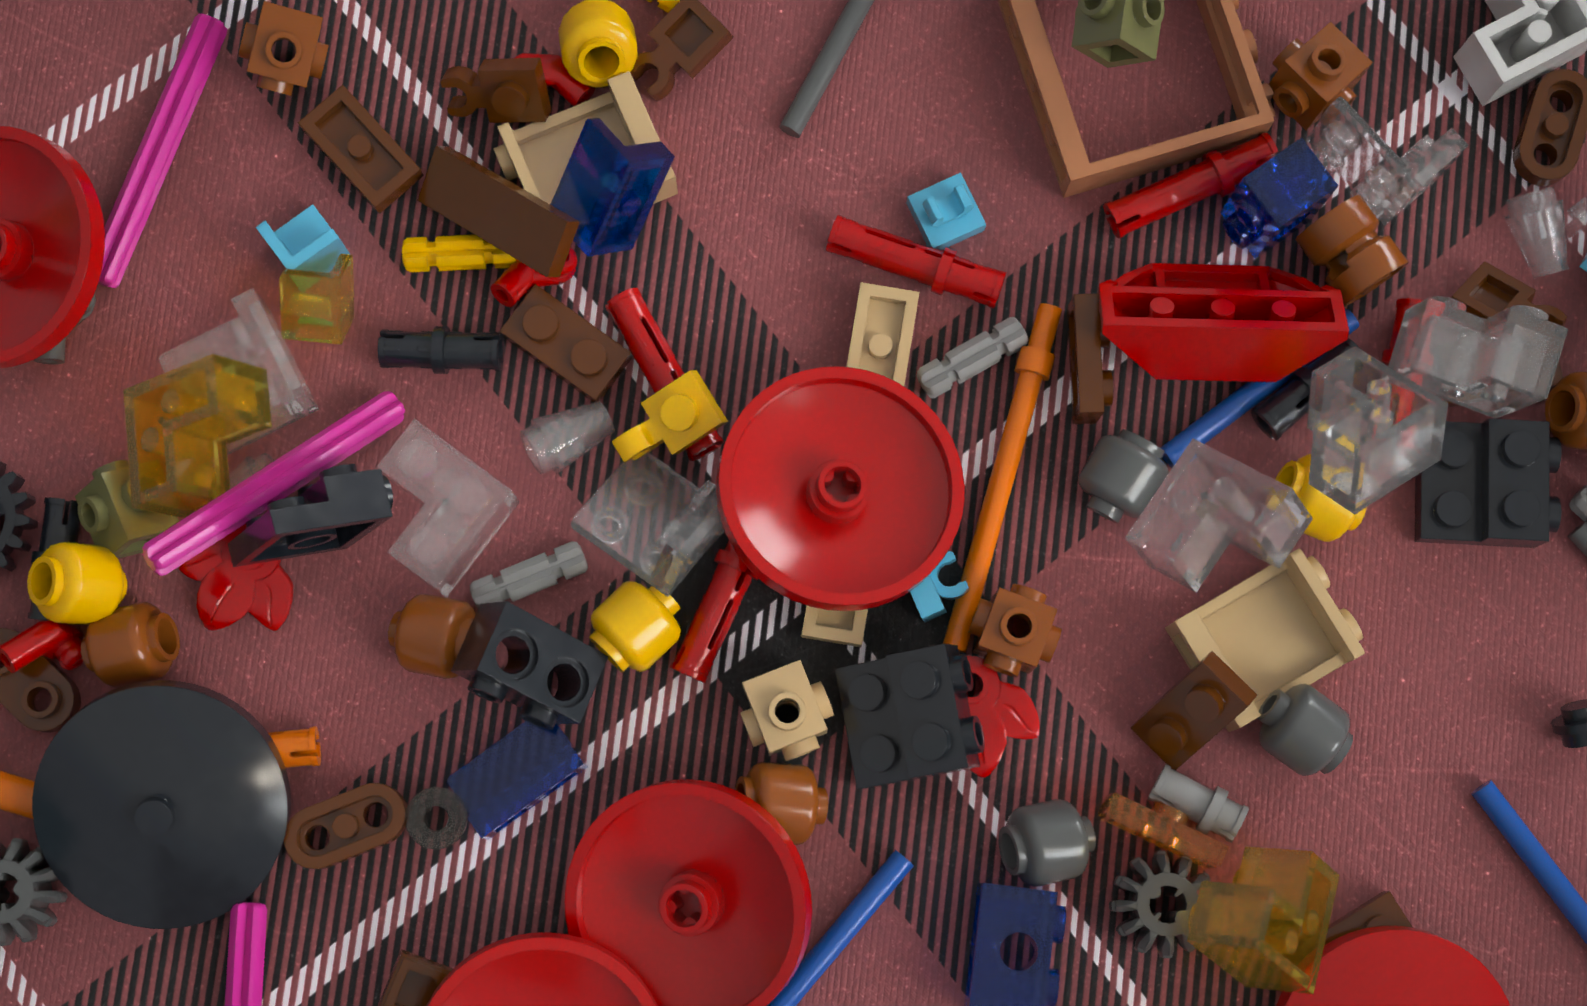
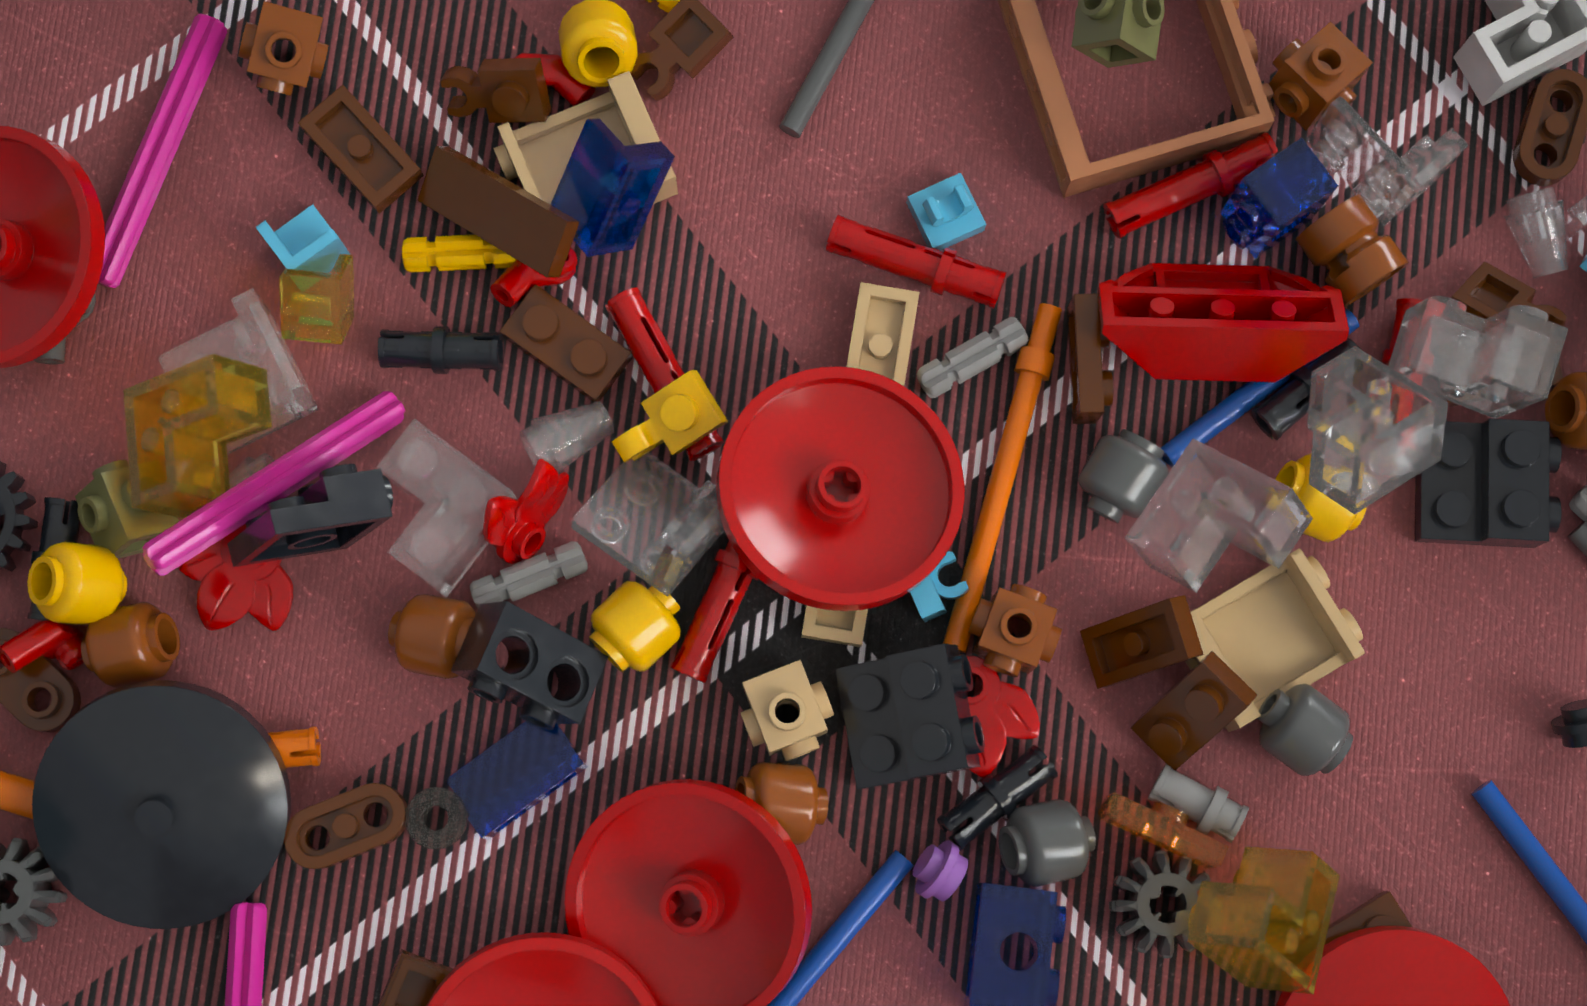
(519, 524): none -> red plate
(939, 871): none -> medium lavender plate
(997, 797): none -> black pin
(1141, 642): none -> reddish brown plate

